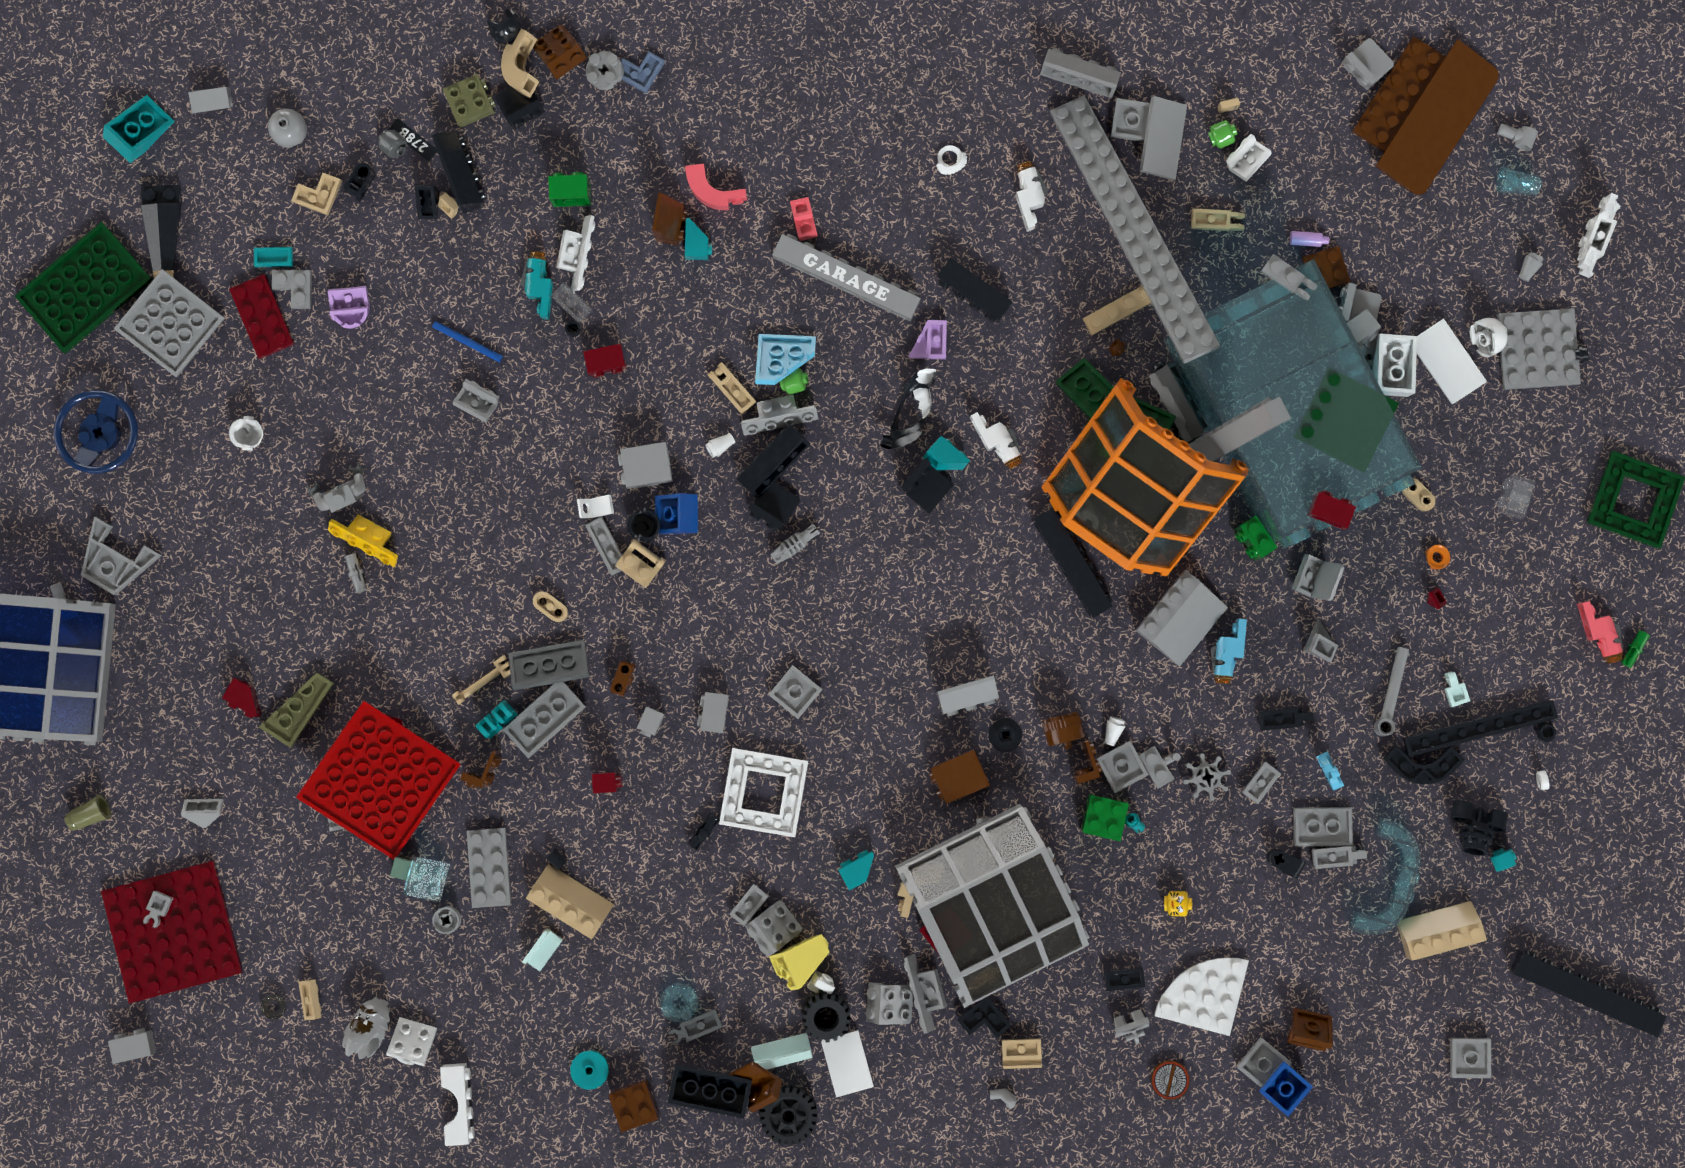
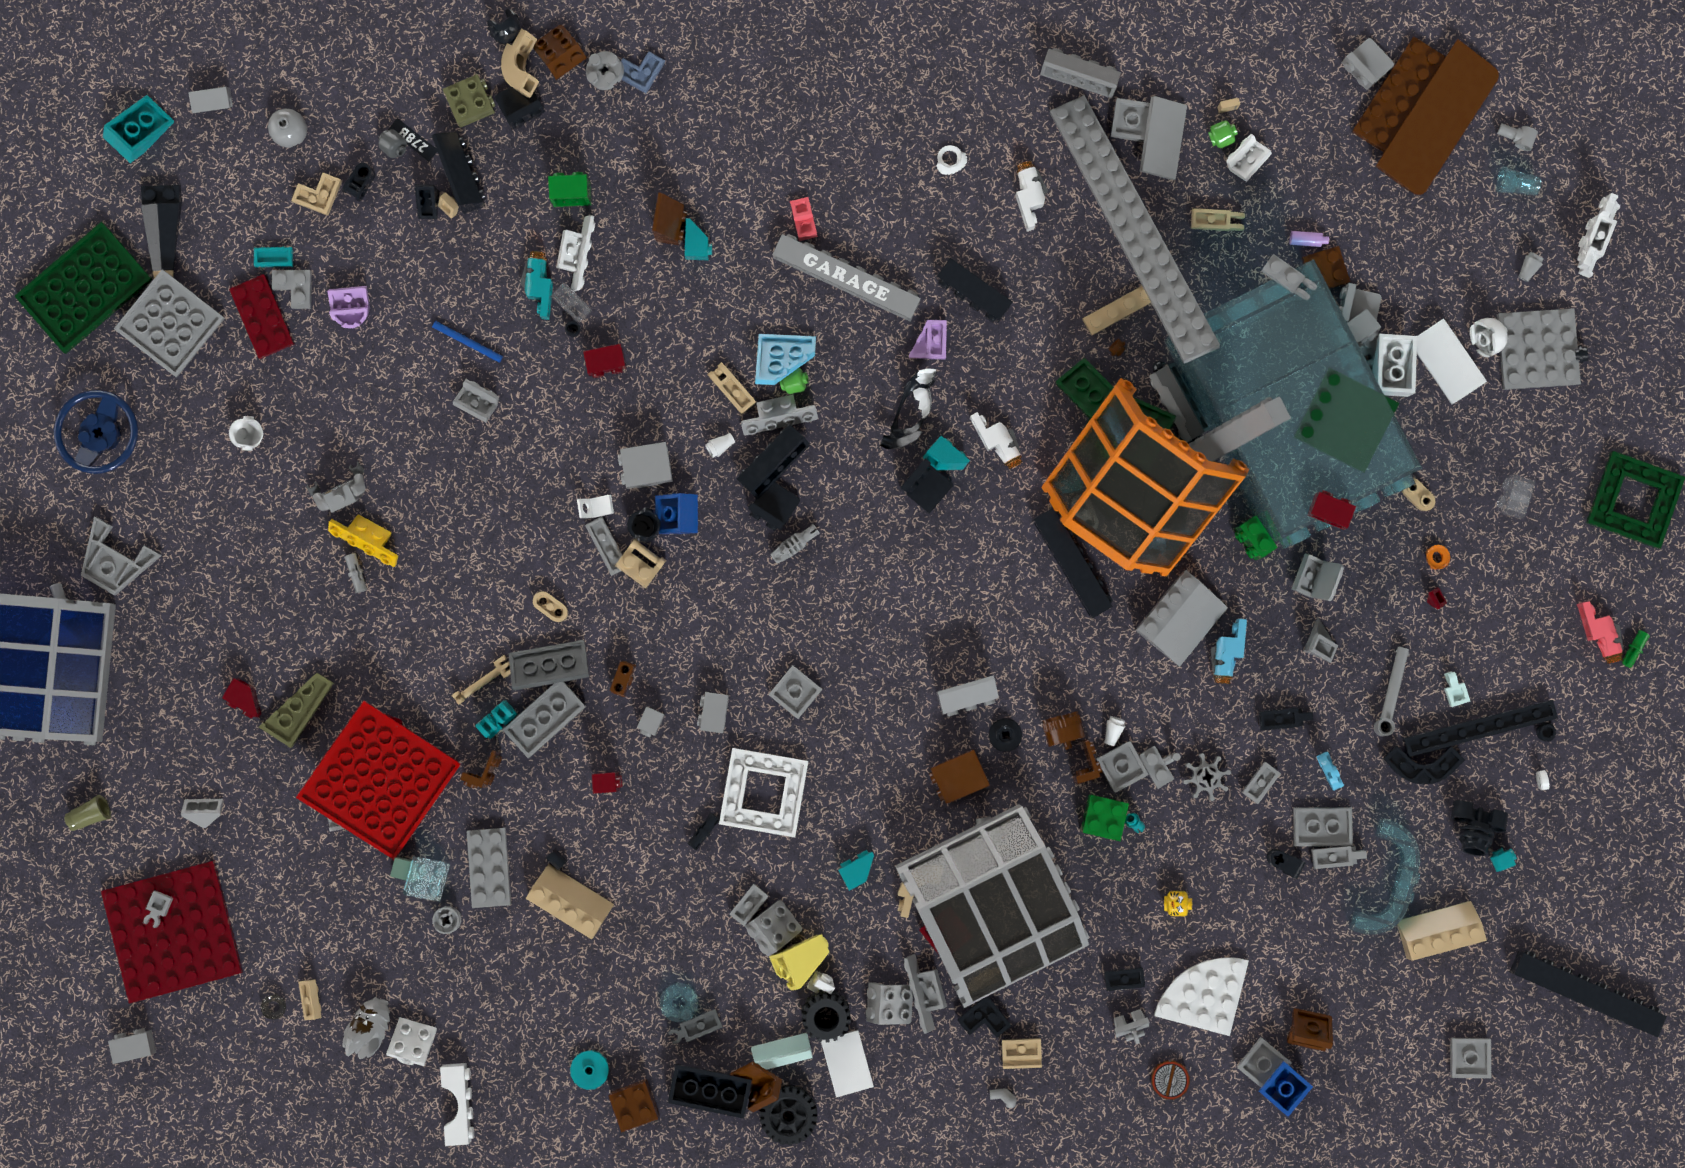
(543, 949): light aqua panel -> none
(707, 194): coral arch -> none

